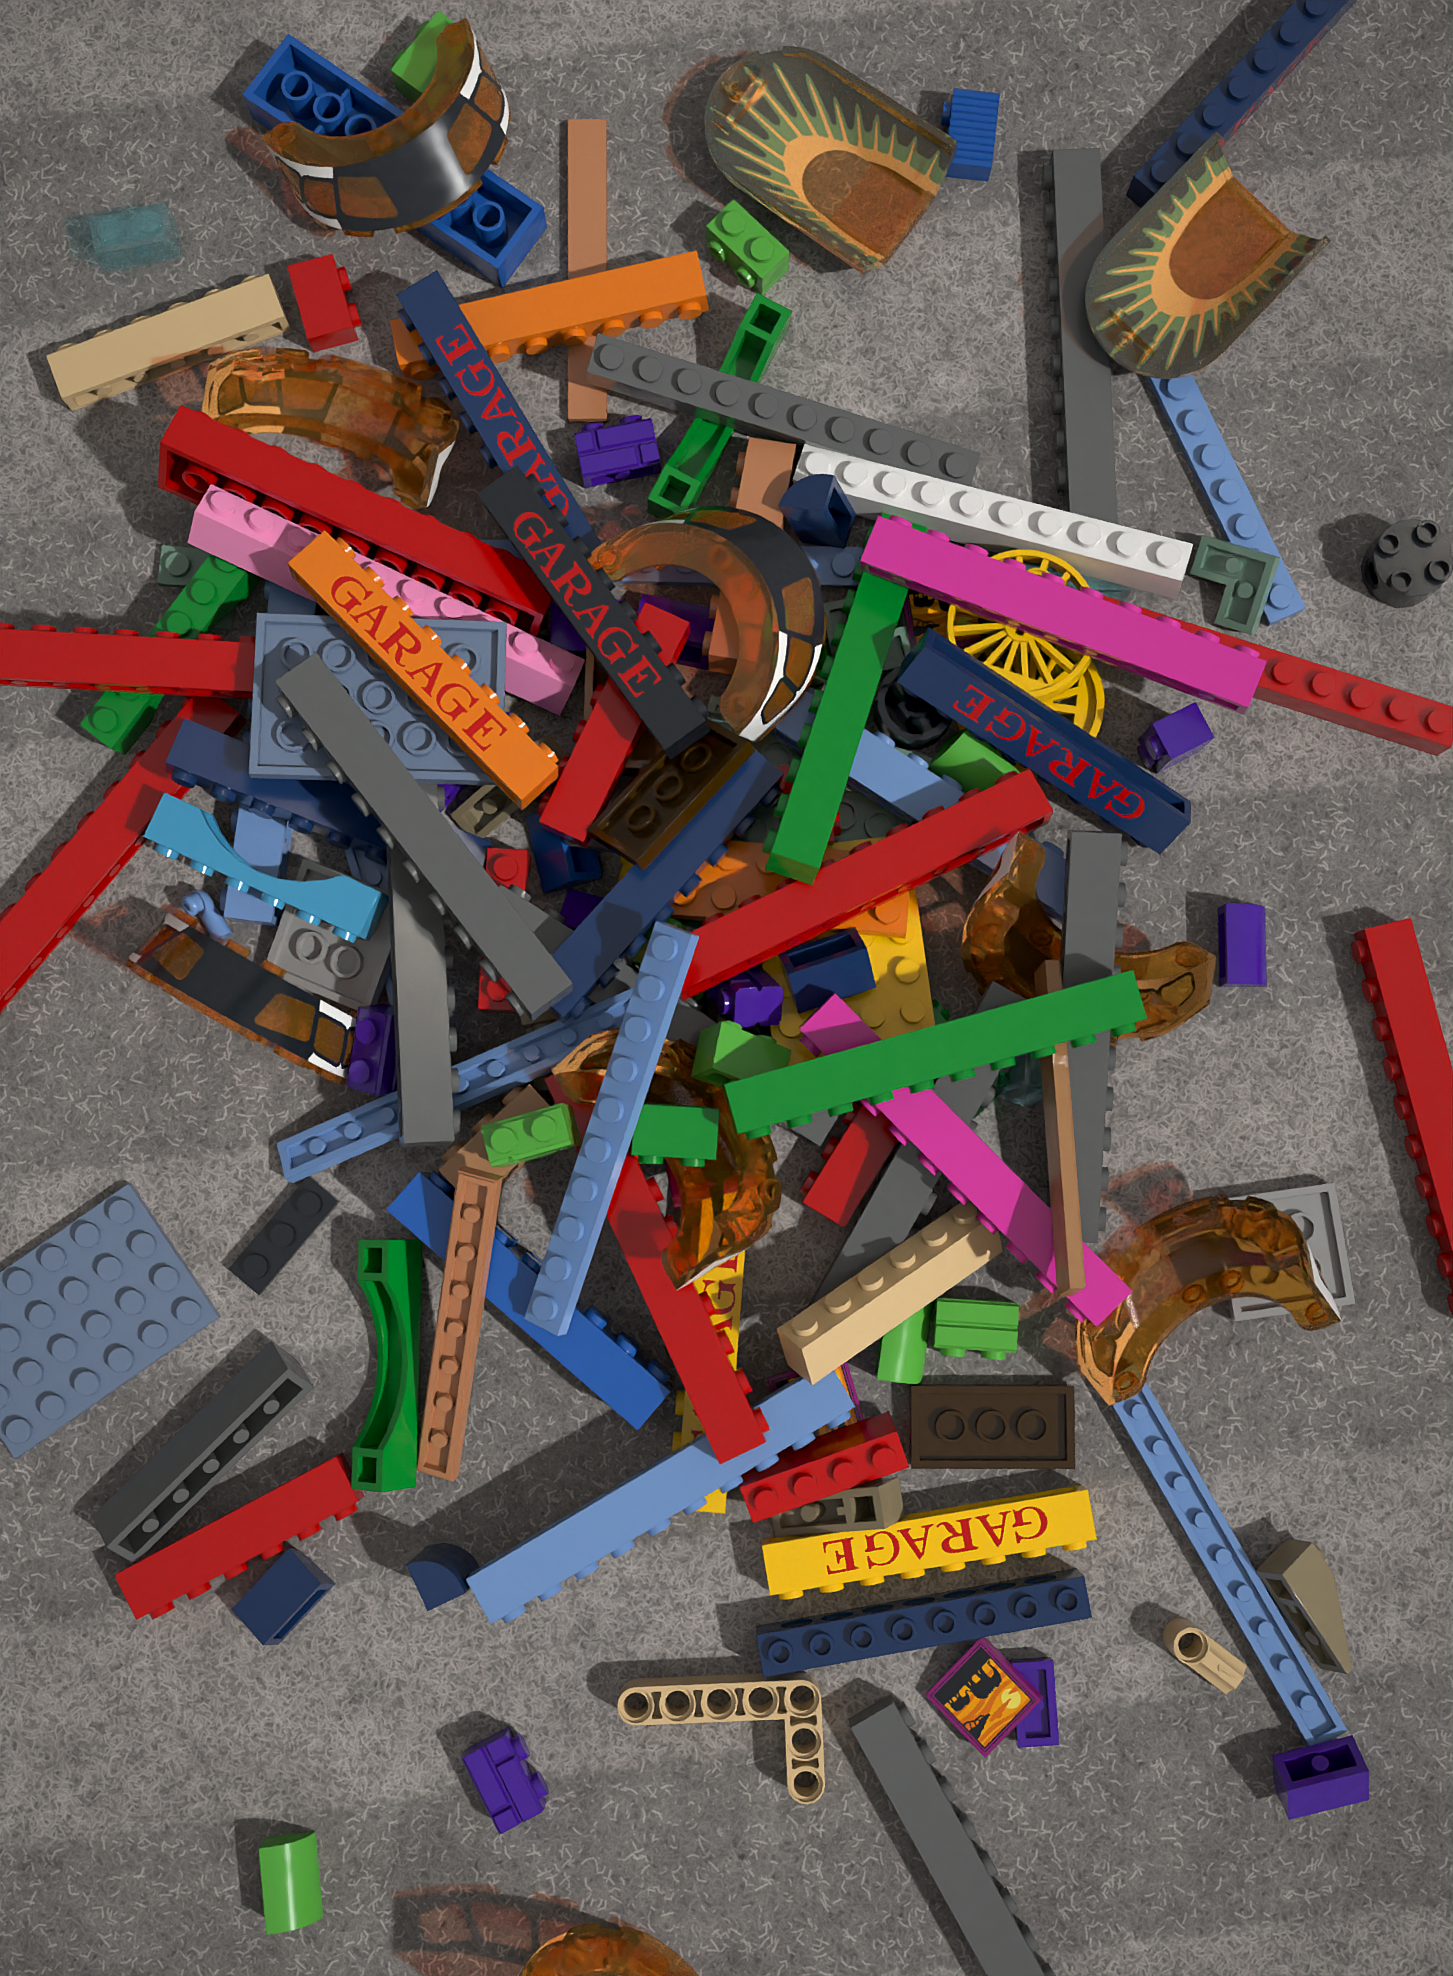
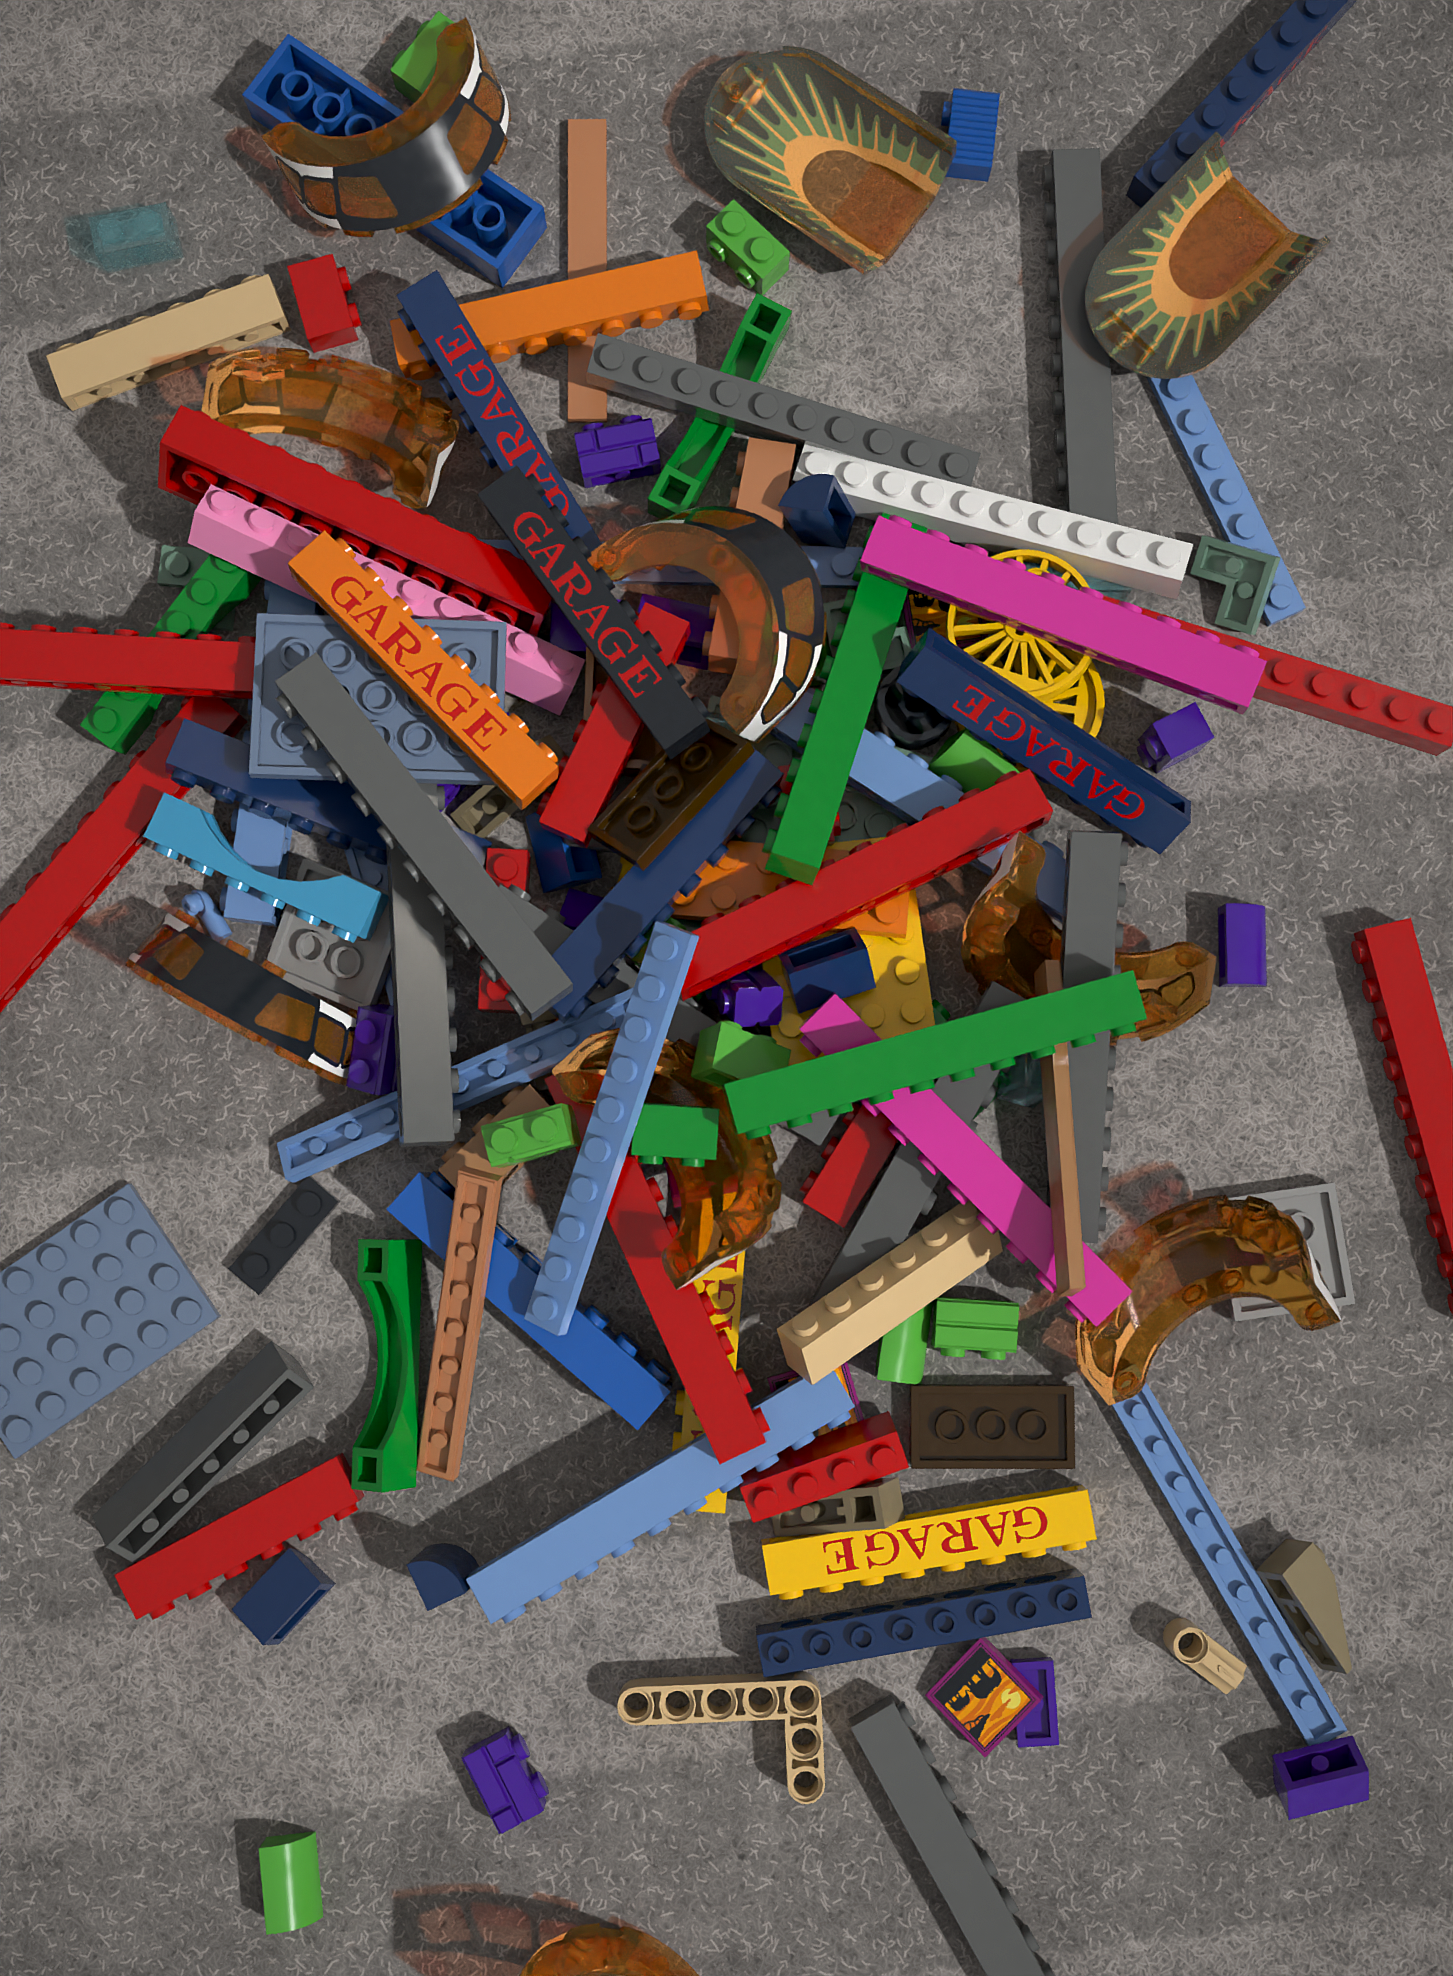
(1407, 563): black brick -> none

